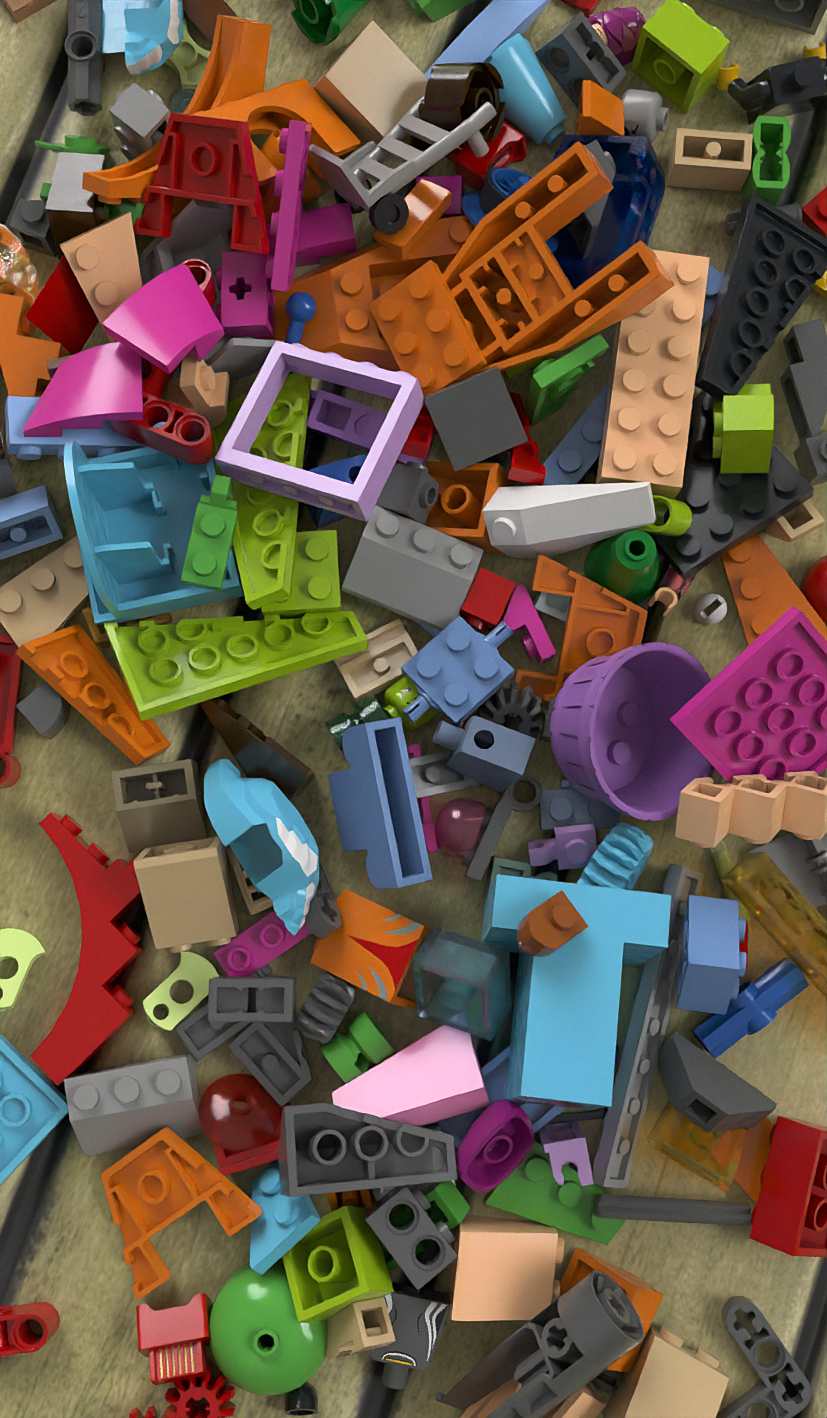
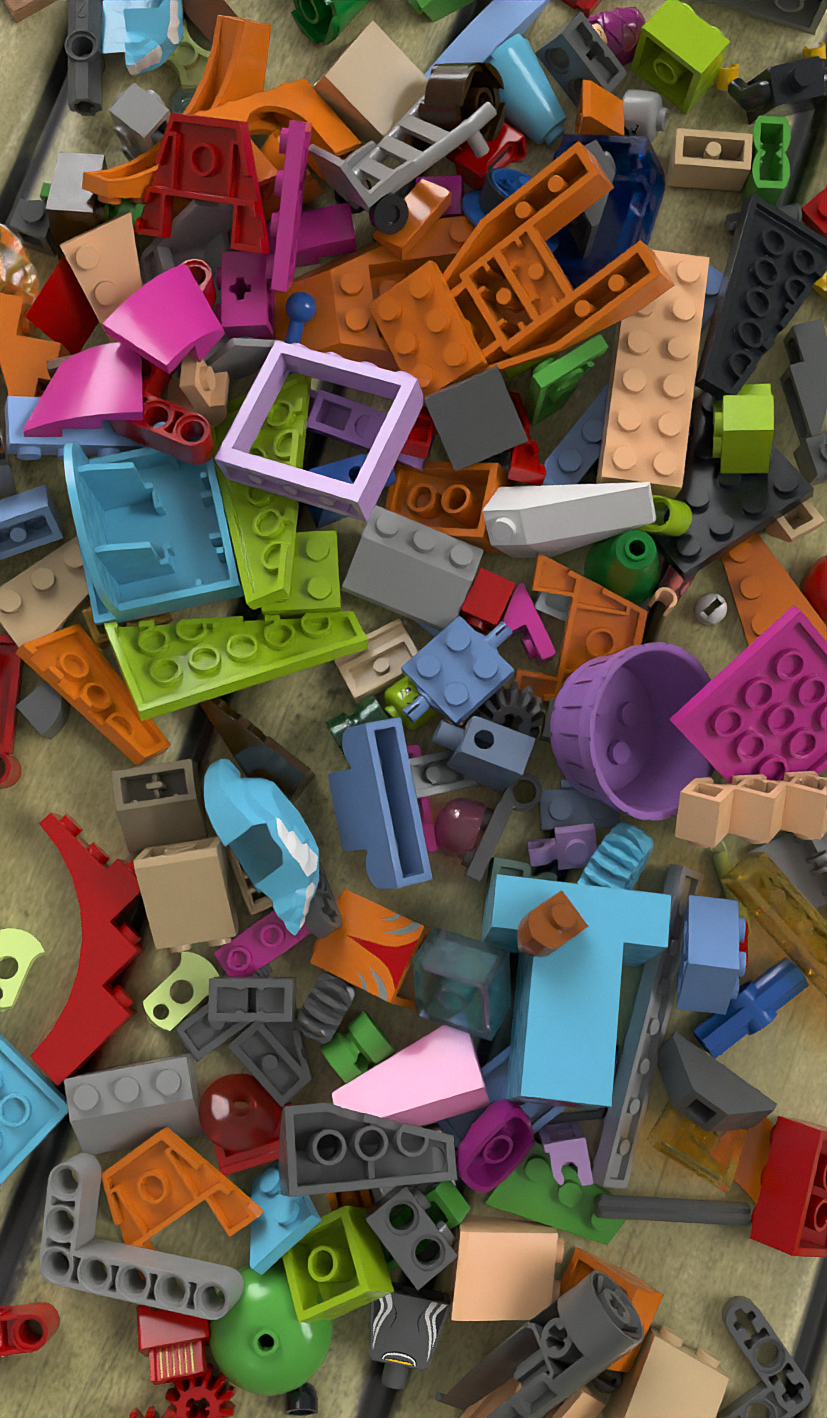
(75, 144): bright green plate -> none
(122, 1260): none -> light grey beam
(211, 537): bright green hinge -> none
(359, 1328): tan leg -> none
(409, 491): dark grey brick -> none

